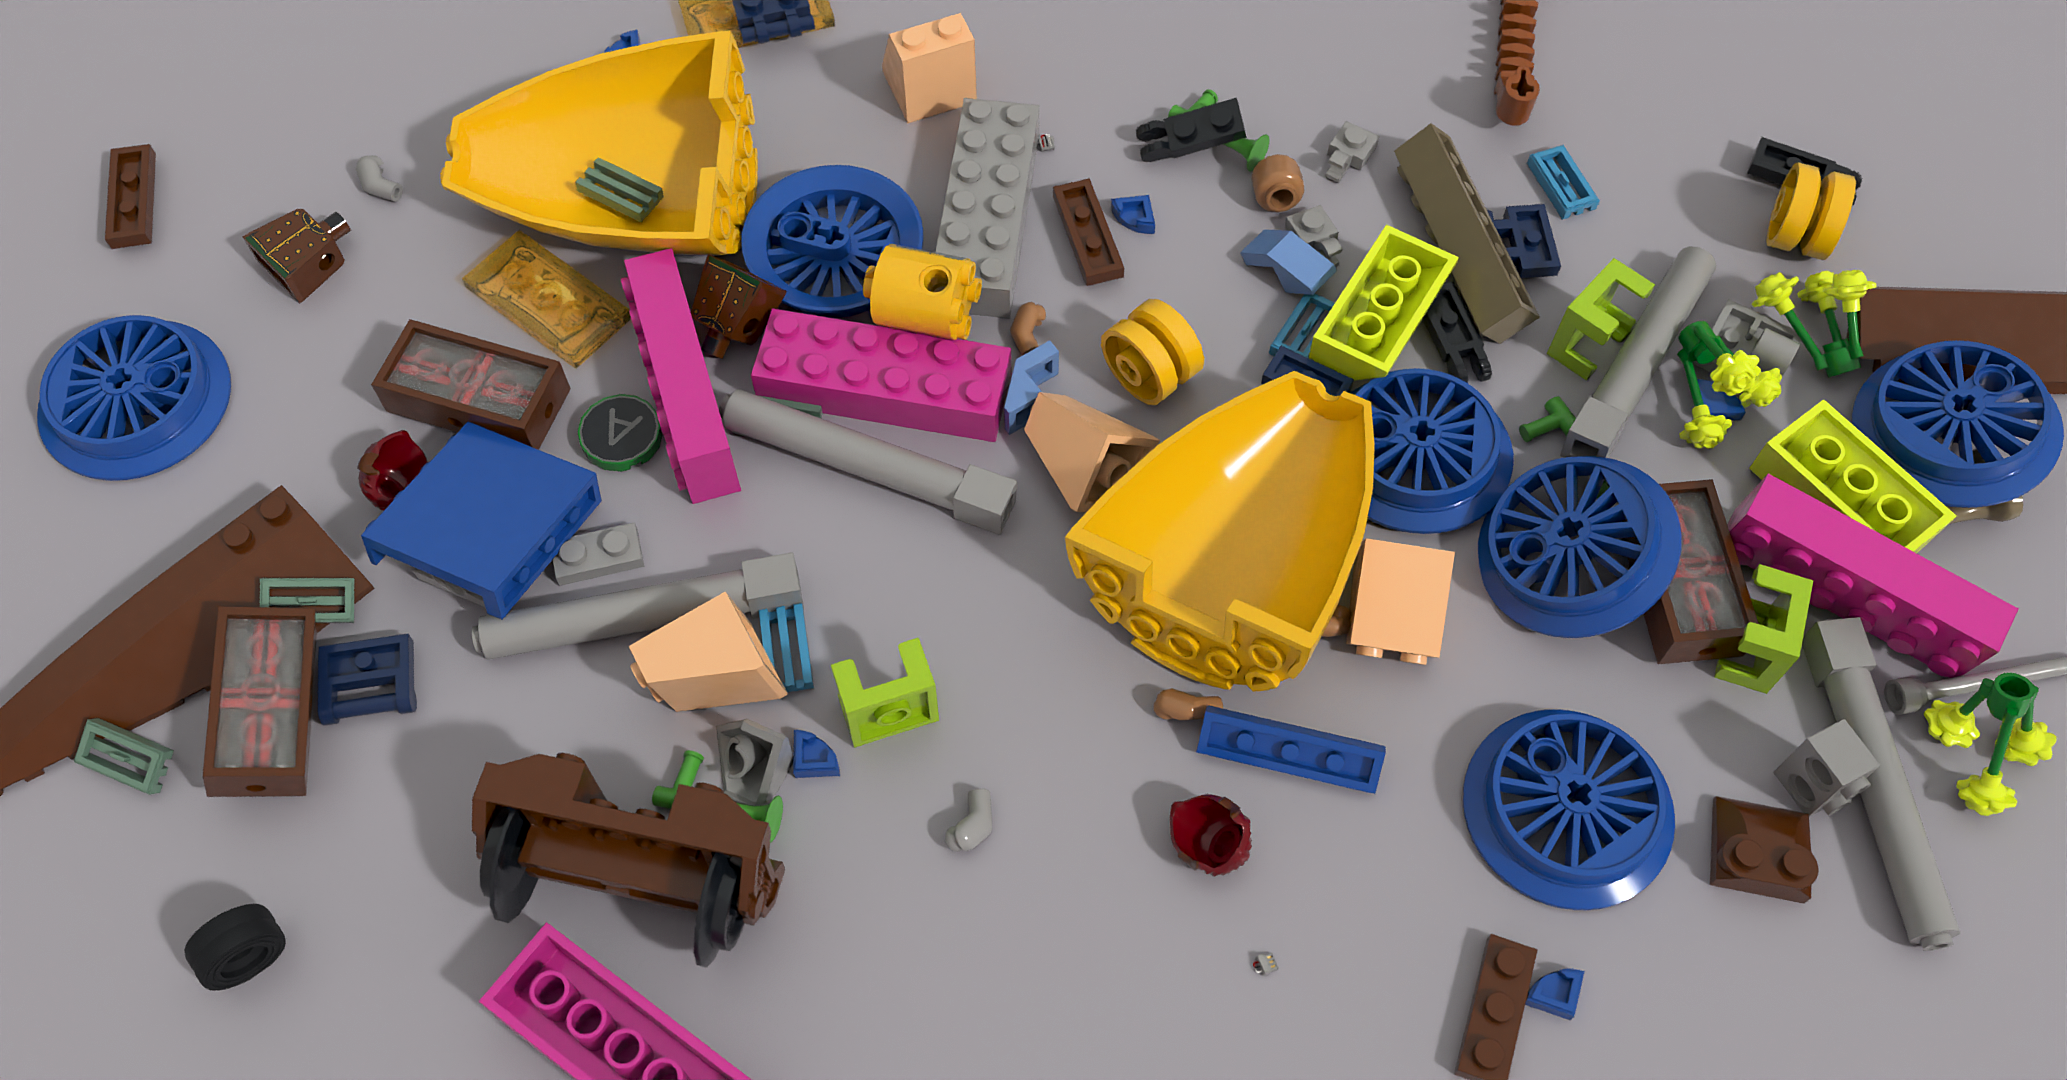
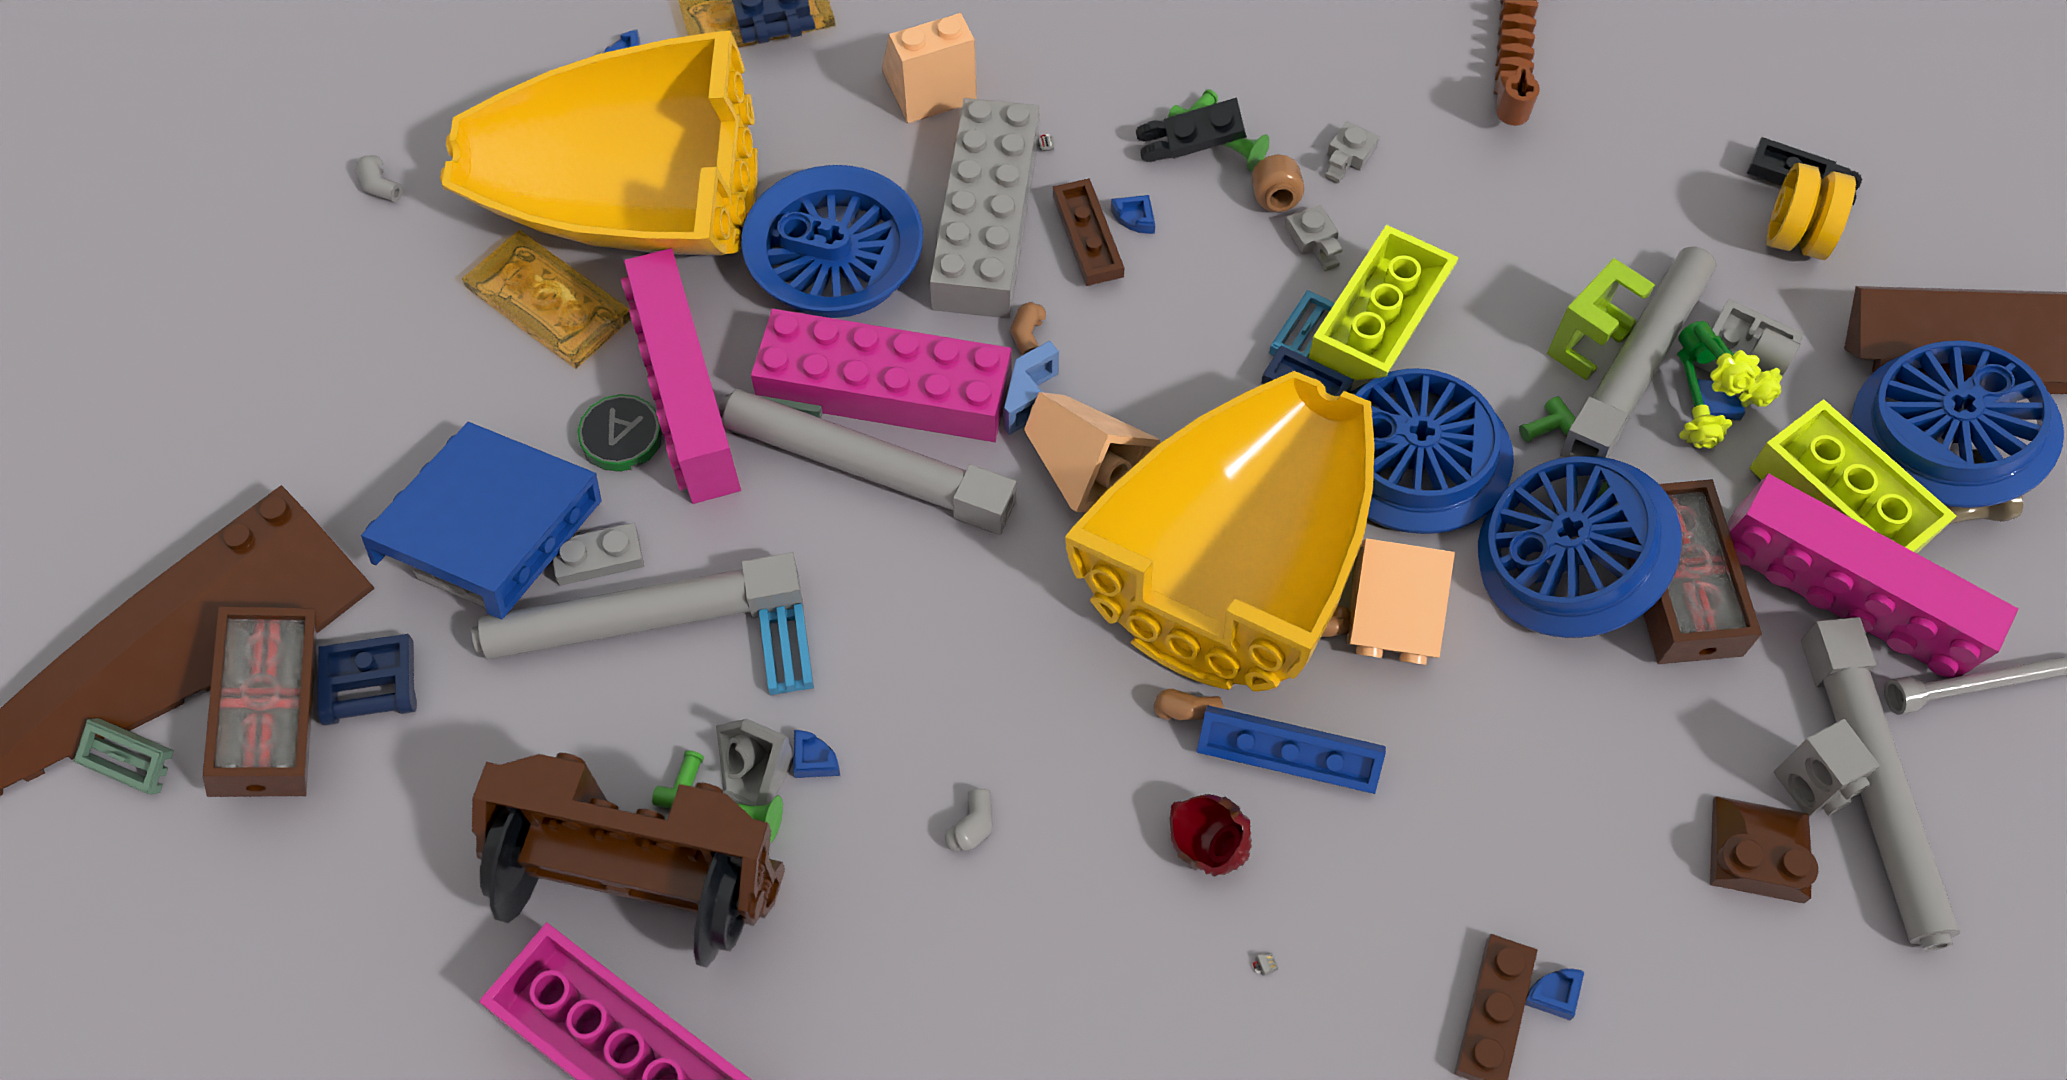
(130, 196): reddish brown plate -> none
(139, 383): blue piece -> none
(234, 946): black tyre -> none
(299, 250): reddish brown torso -> none
(312, 583): sand green tile -> none
(389, 467): dark red hair -> none
(465, 379): brick -> none
(624, 186): sand green tile -> none
(706, 660): light nougat slope -> none
(732, 304): reddish brown torso -> none
(891, 705): lime panel -> none
(922, 292): yellow cylinder -> none
(1152, 351): yellow wheel -> none
(1294, 261): medium blue slope -> none
(1456, 335): black hinge -> none
(1464, 228): dark tan brick -> none
(1530, 240): dark blue plate -> none
(1556, 182): dark azure tile -> none
(1610, 873): blue piece -> none
(1777, 637): lime panel -> none
(1822, 288): plant -> none
(2019, 738): neon yellow plant -> none

